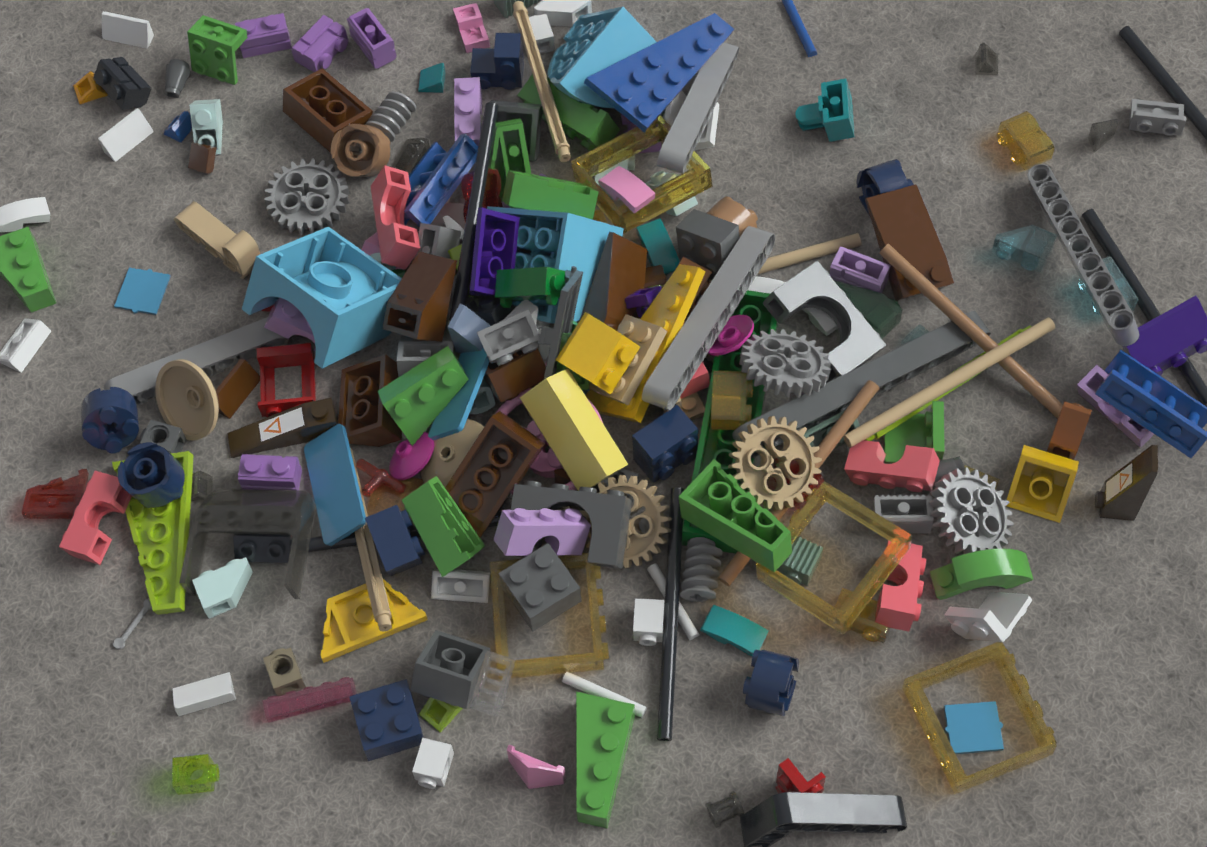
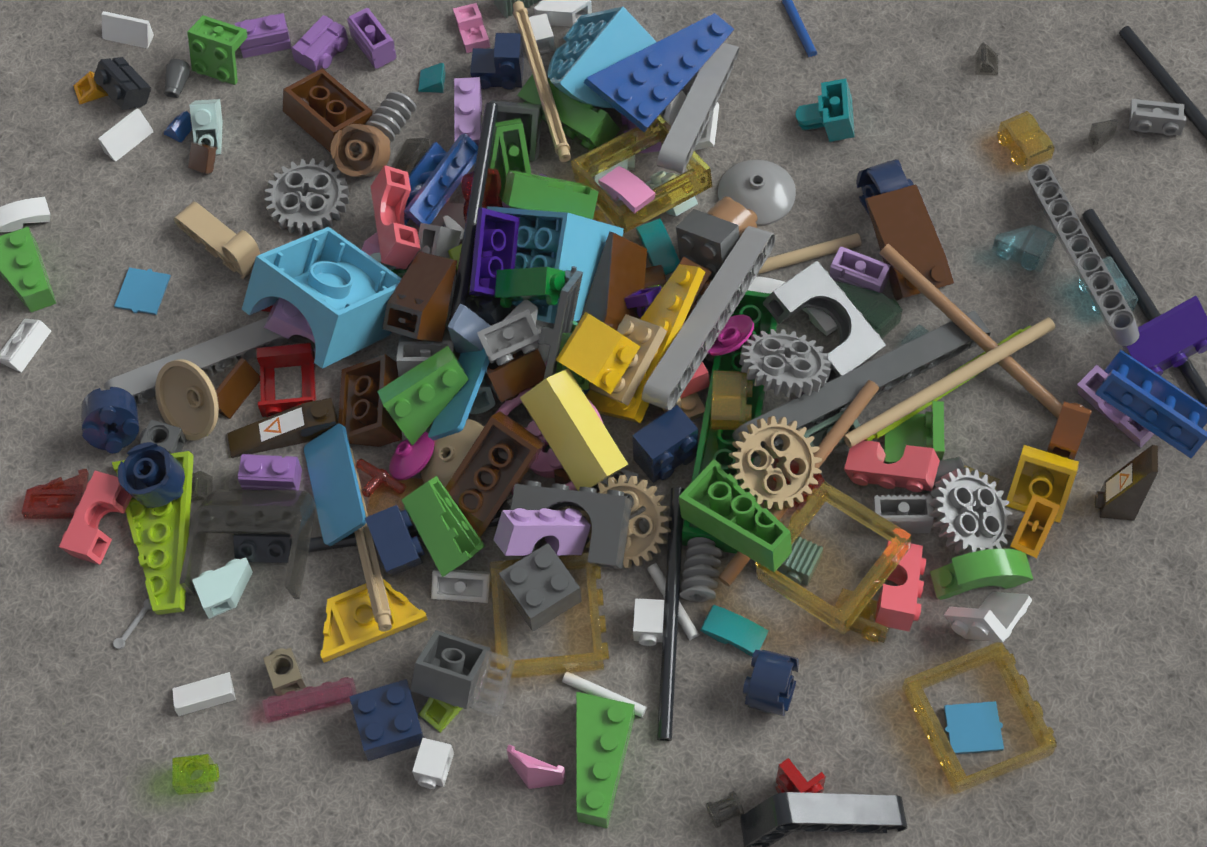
(769, 199): none -> light grey dish
(1035, 526): none -> light orange slope

